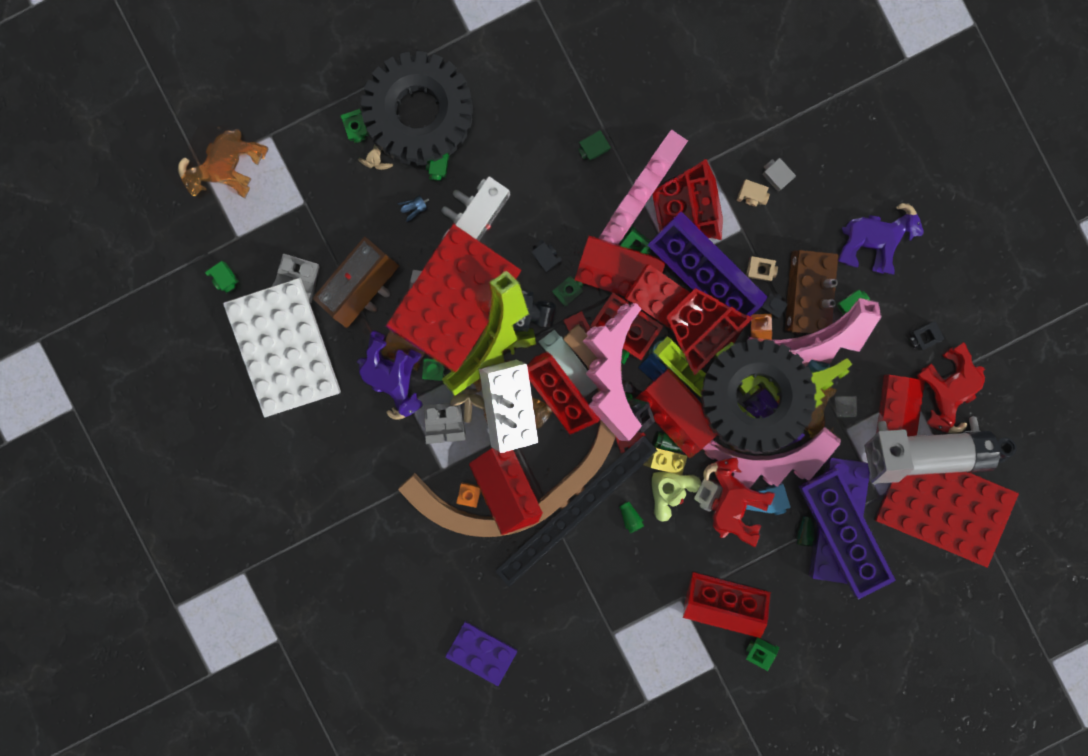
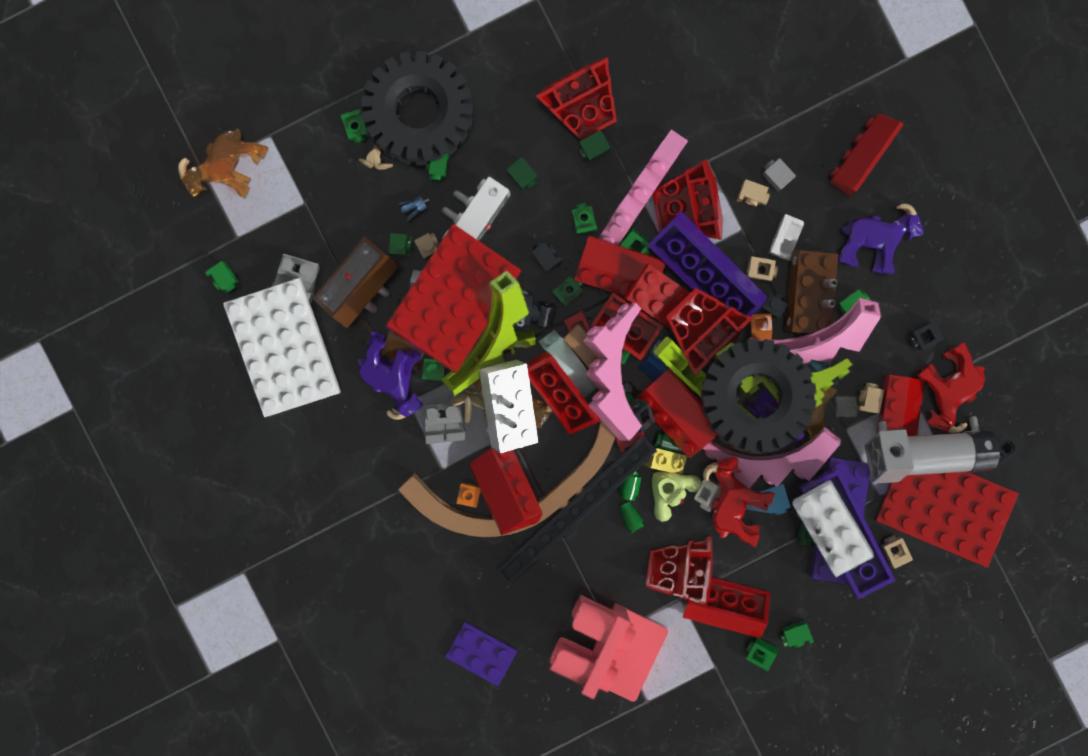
(400, 245): none -> green brick
(427, 245): none -> tan brick
(522, 174): none -> dark green brick
(582, 99): none -> red wedge
(584, 226): none -> green brick
(622, 653): none -> coral piece
(630, 487): none -> green brick
(682, 570): none -> red wedge
(786, 237): none -> white hinge
(796, 635): none -> green brick
(833, 528): none -> white piece
(865, 153): none -> red slope
(871, 398): none -> tan brick
(902, 555): none -> tan brick

